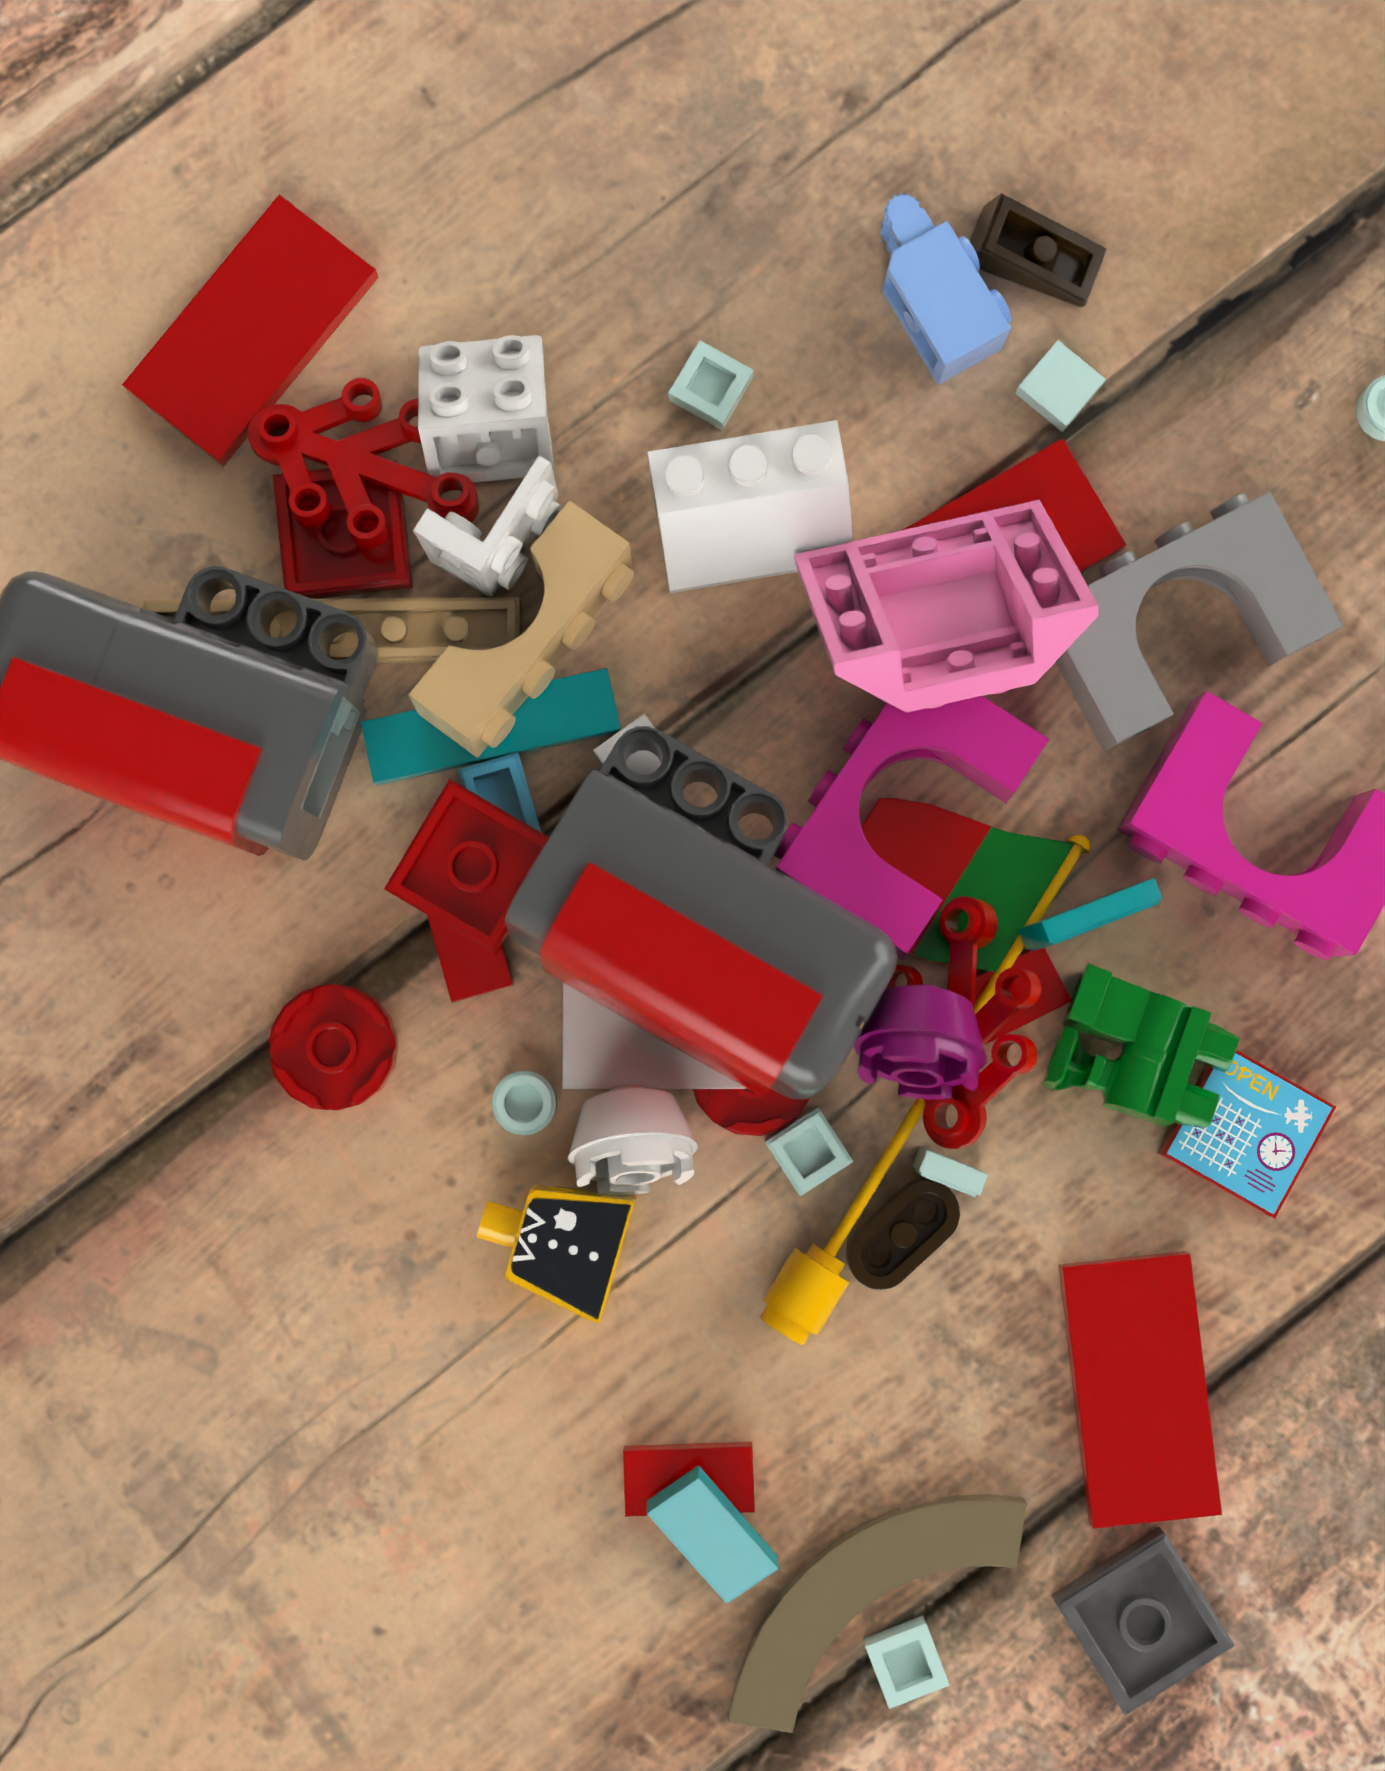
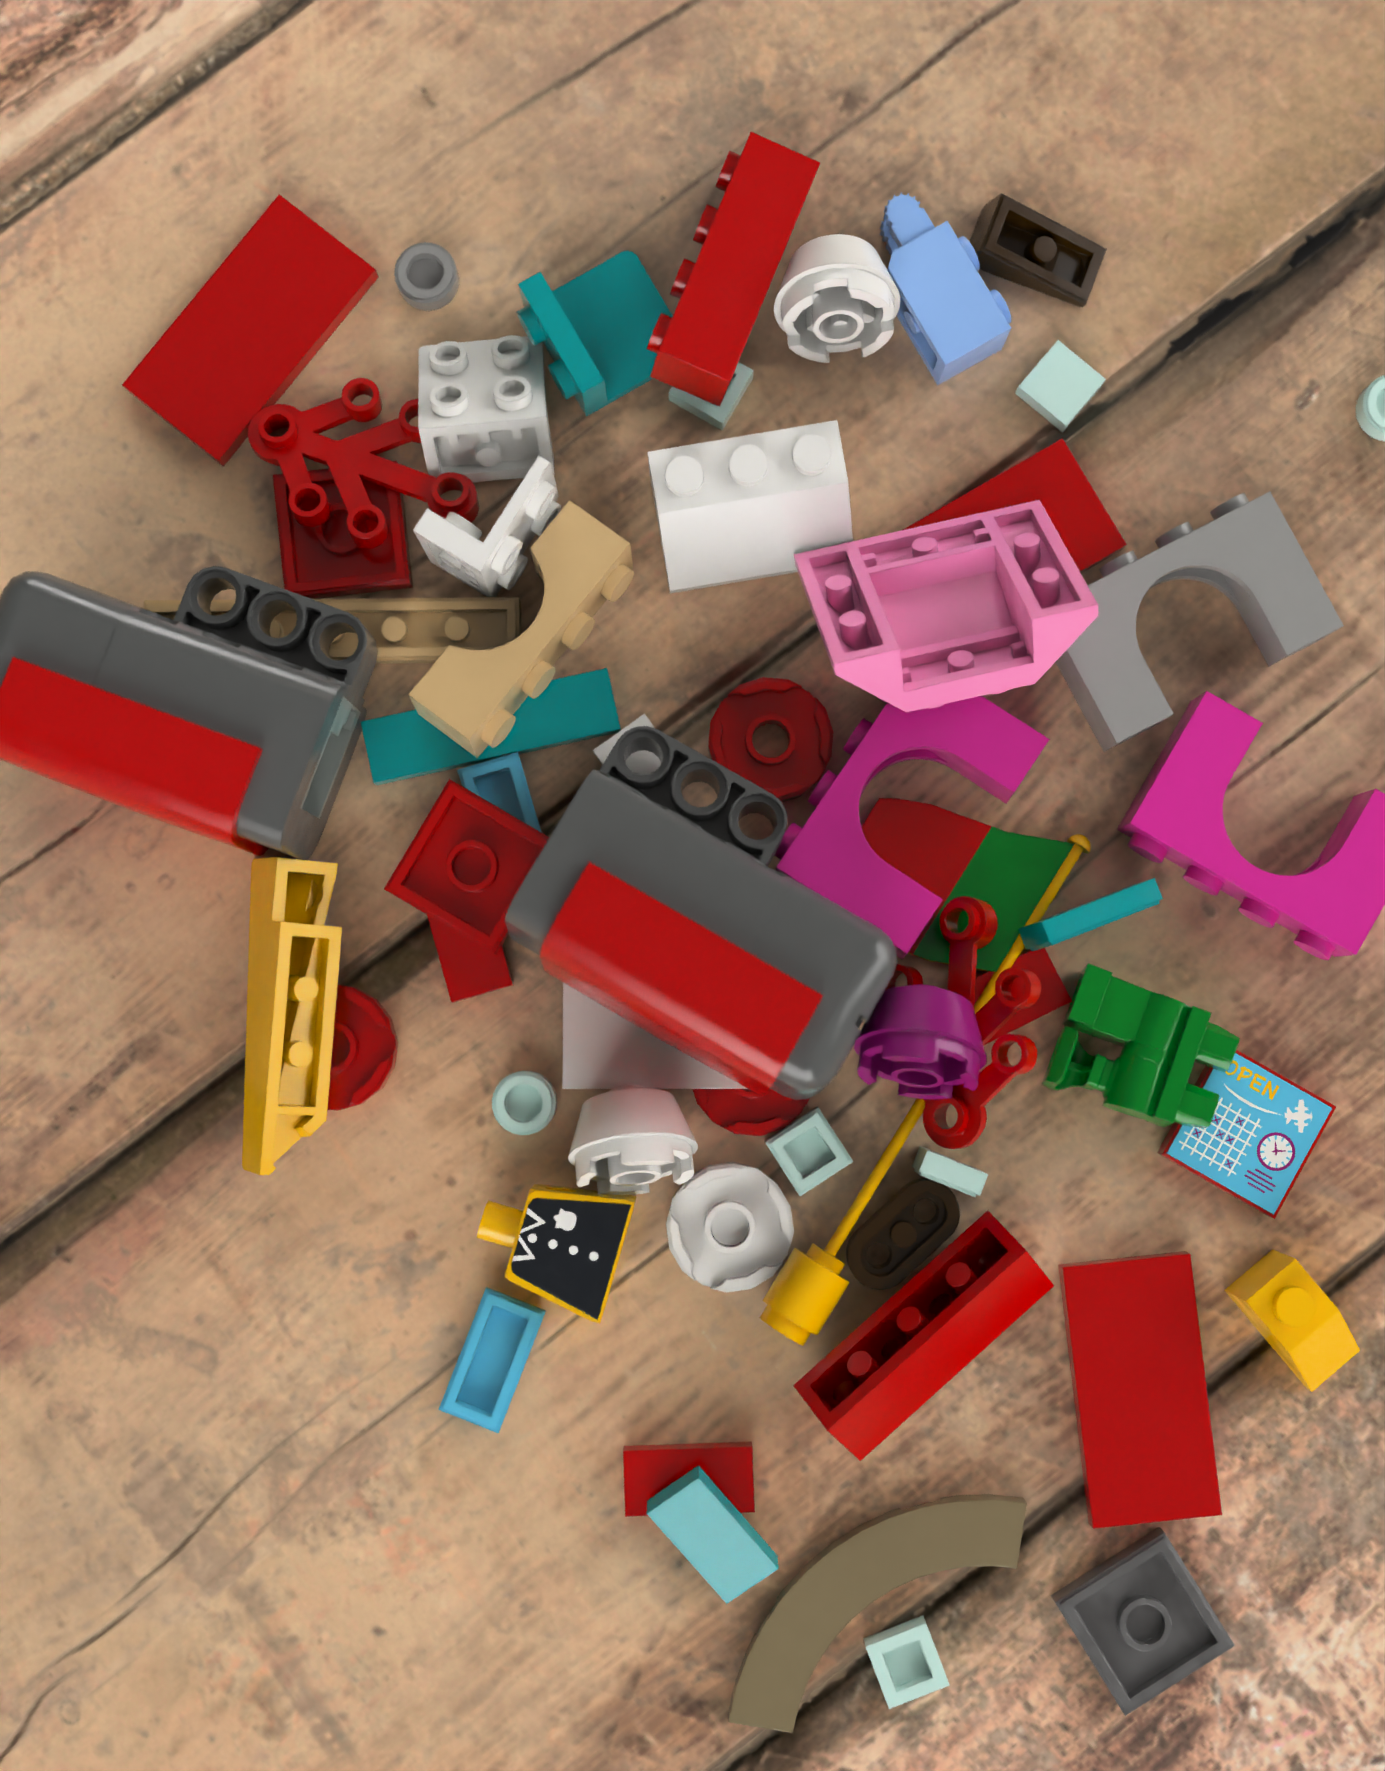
(288, 1006): none -> yellow wedge
(426, 276): none -> light grey tile
(492, 1360): none -> medium azure tile
(595, 329): none -> teal bracket
(729, 1227): none -> white tile
(734, 268): none -> red brick
(781, 704): none -> red tile
(836, 298): none -> white cone
(923, 1336): none -> red brick
(1294, 1317): none -> yellow slope

